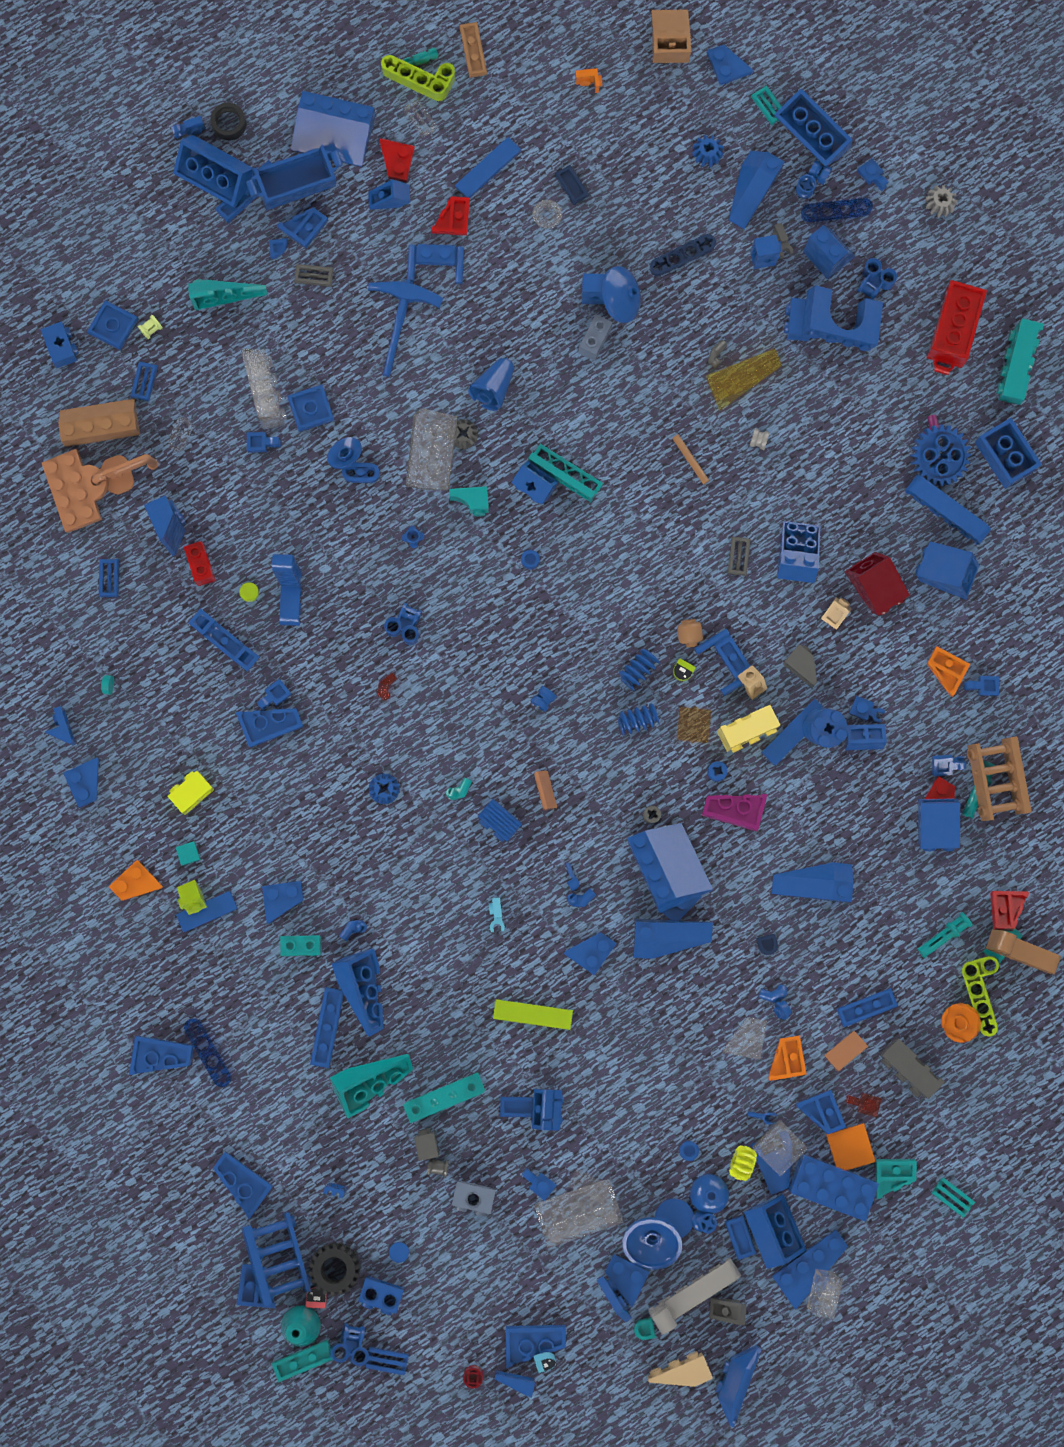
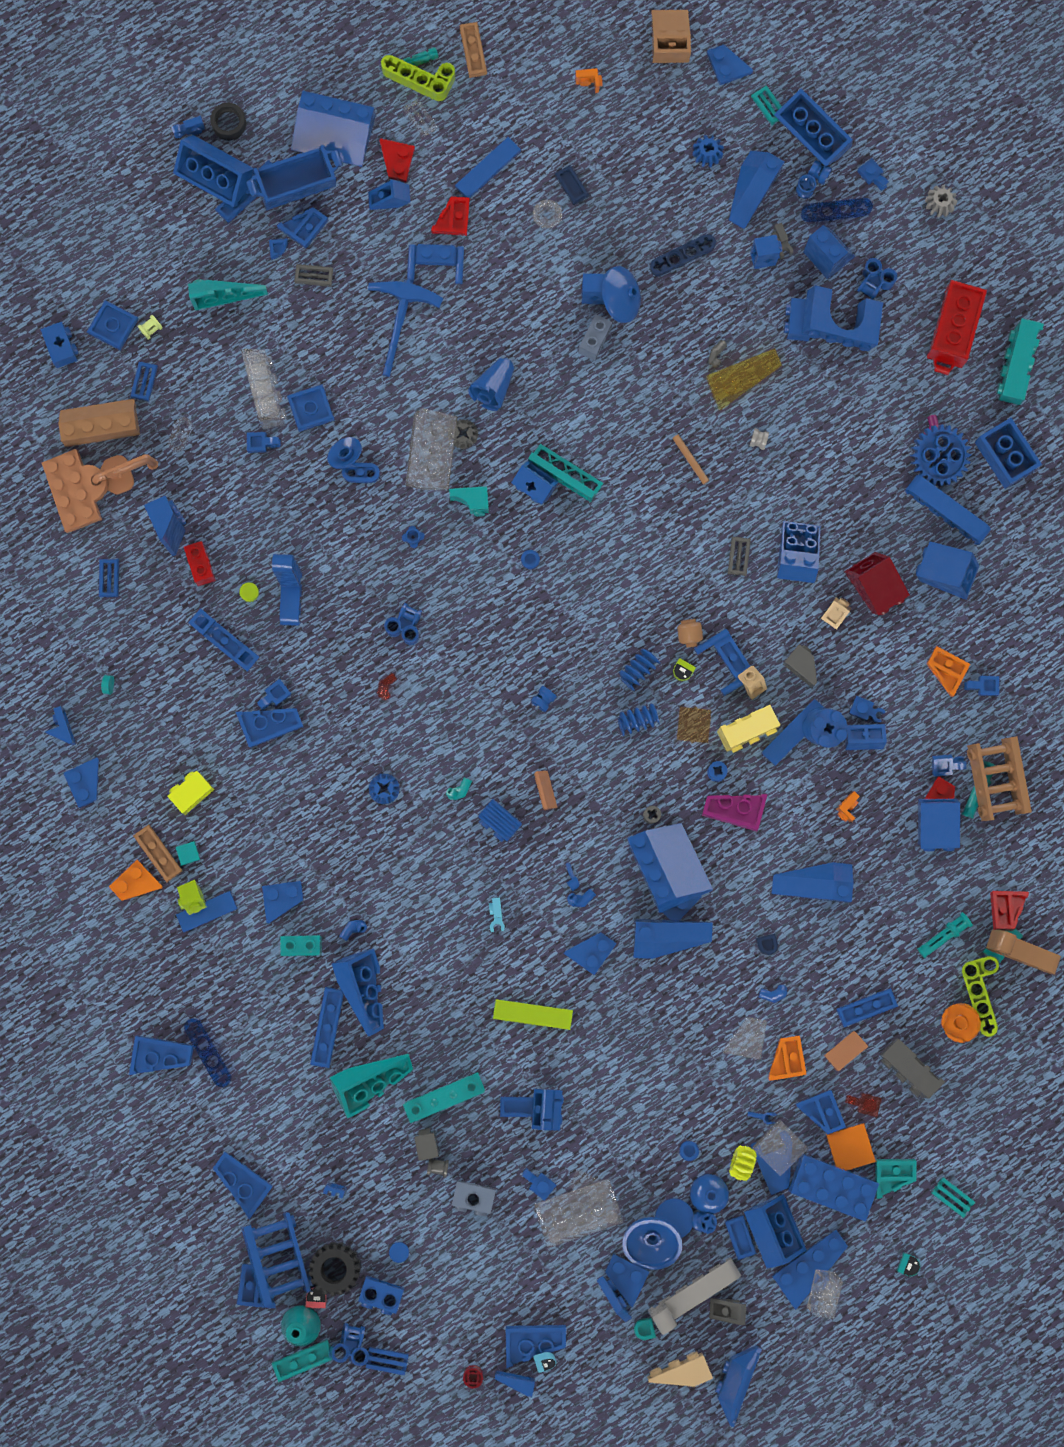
(157, 853): none -> medium nougat tile
(782, 1010): blue plate -> none
(849, 803): none -> orange bracket
(908, 1265): none -> tile

